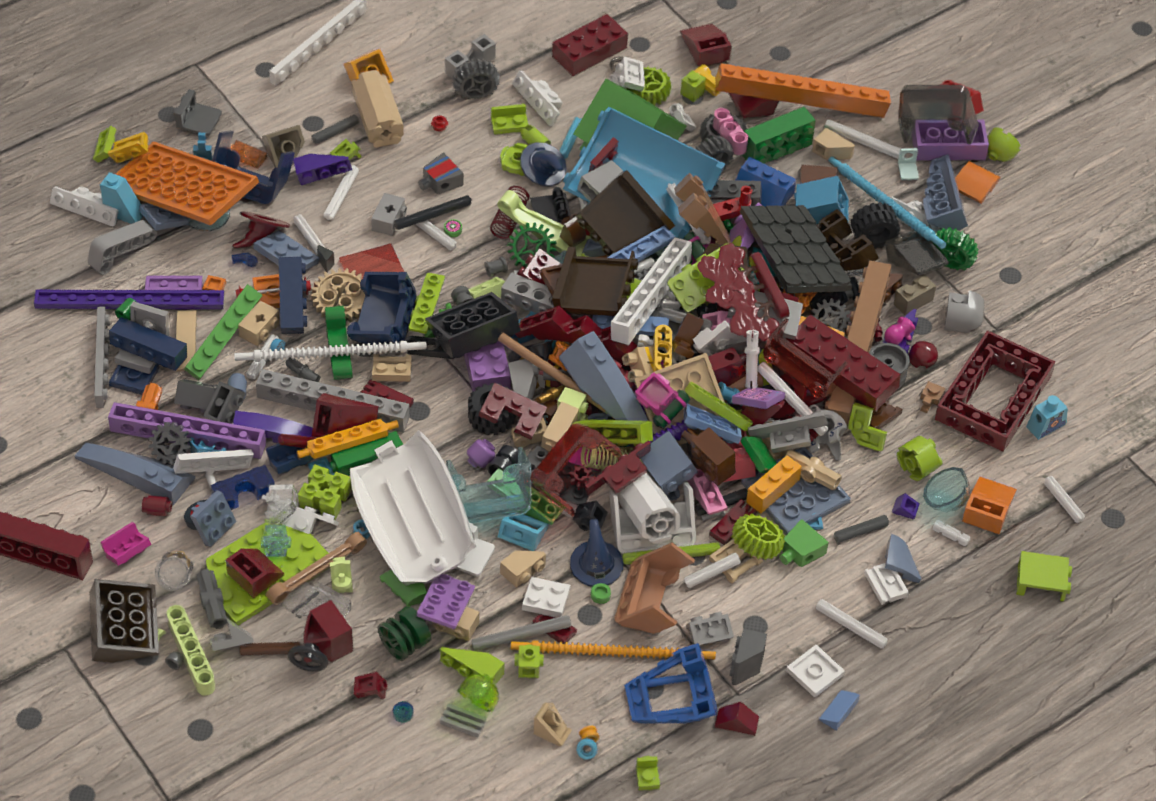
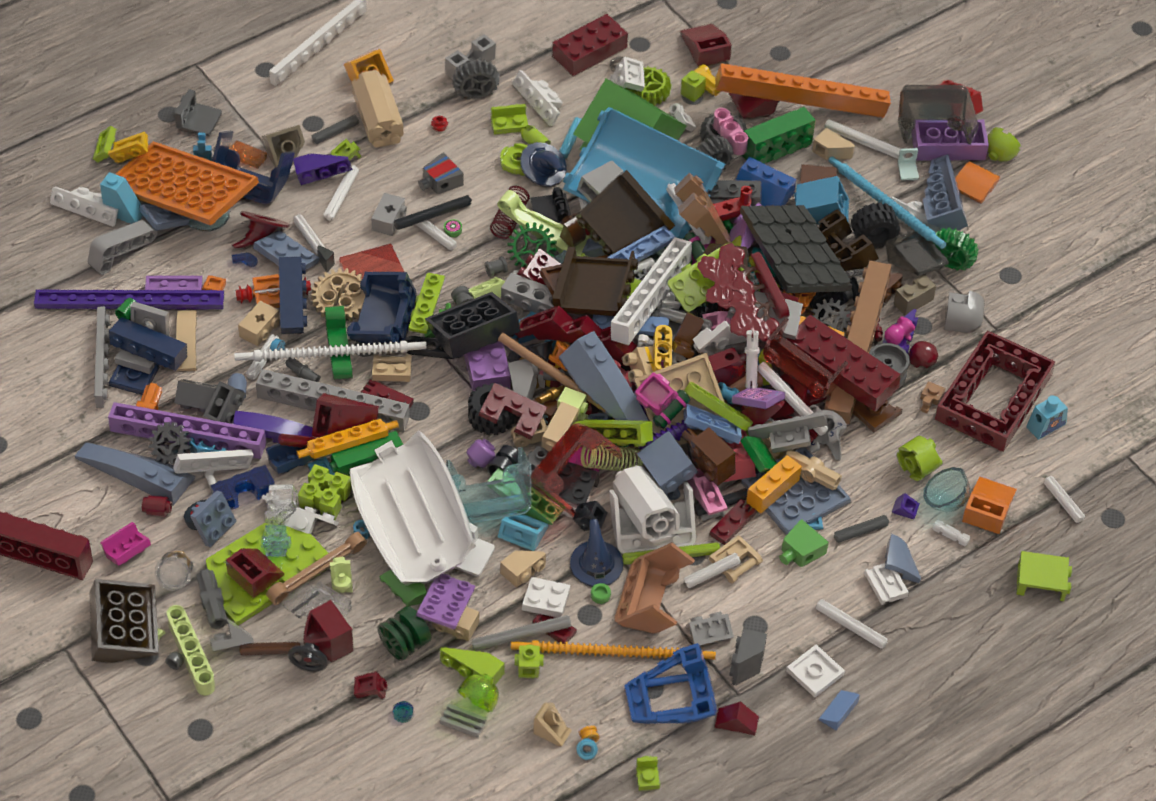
(222, 332): bright green plate -> none
(576, 475): dark red gear -> none
(607, 154): dark red plate -> none
(623, 472): dark red bracket -> none
(758, 536): lime gear -> none
(861, 430): lime plate -> none

